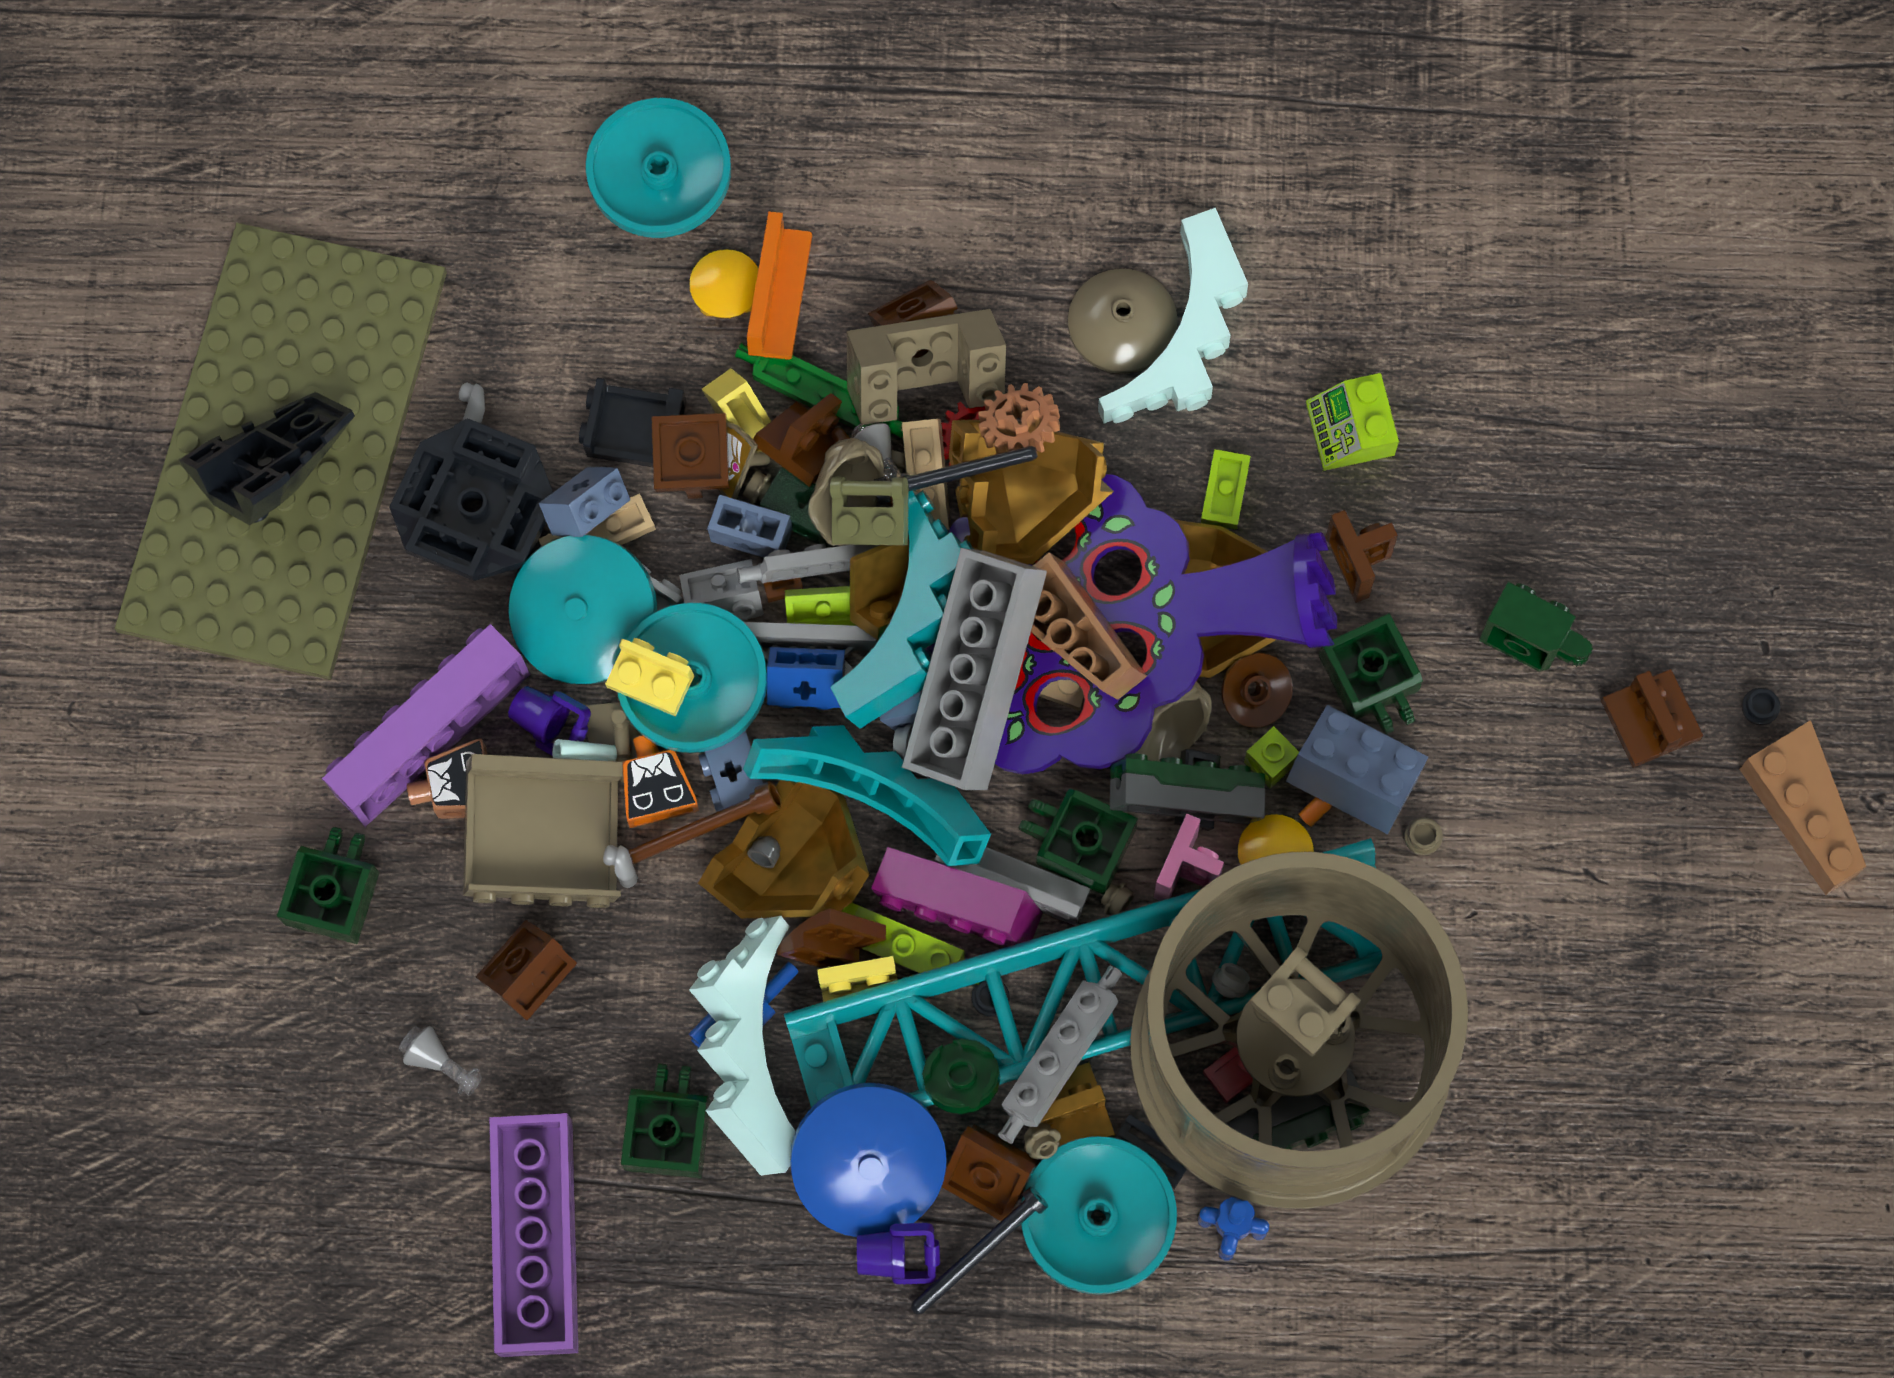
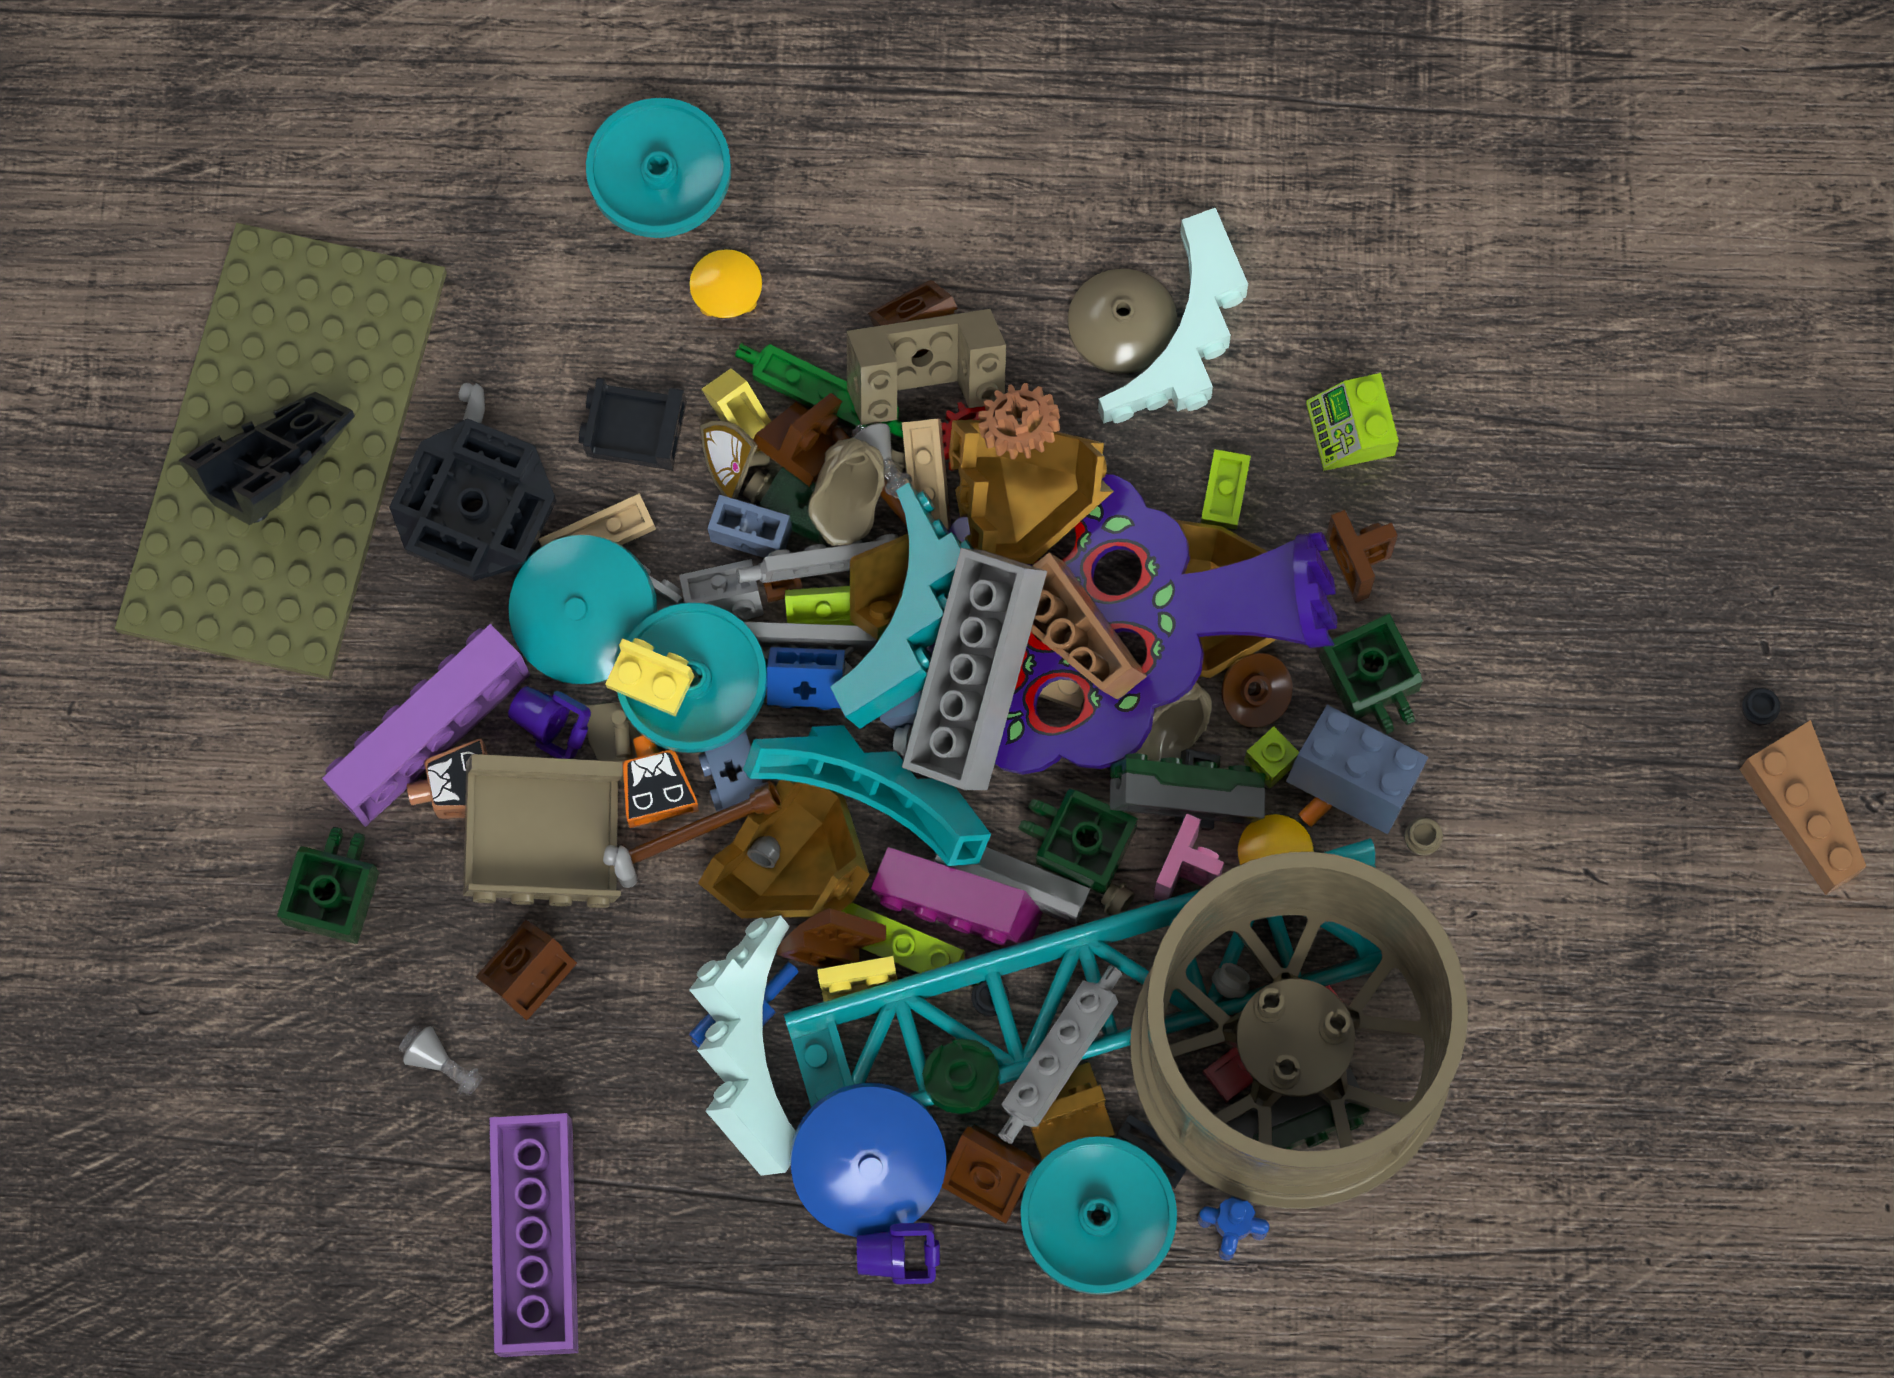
(583, 750): light aqua axle -> none
(584, 501): sand blue brick -> none
(650, 1113): dark green hinge -> none
(690, 453): reddish brown bracket -> none
(778, 290): orange panel -> none
(869, 524): olive plate -> none
(966, 469): black bar -> none
(1032, 1203): black bar -> none
(1041, 1141): dark tan plate -> none
(1295, 1011): dark tan plate -> none
(1534, 630): dark green hinge -> none
(1651, 717): reddish brown bracket -> none

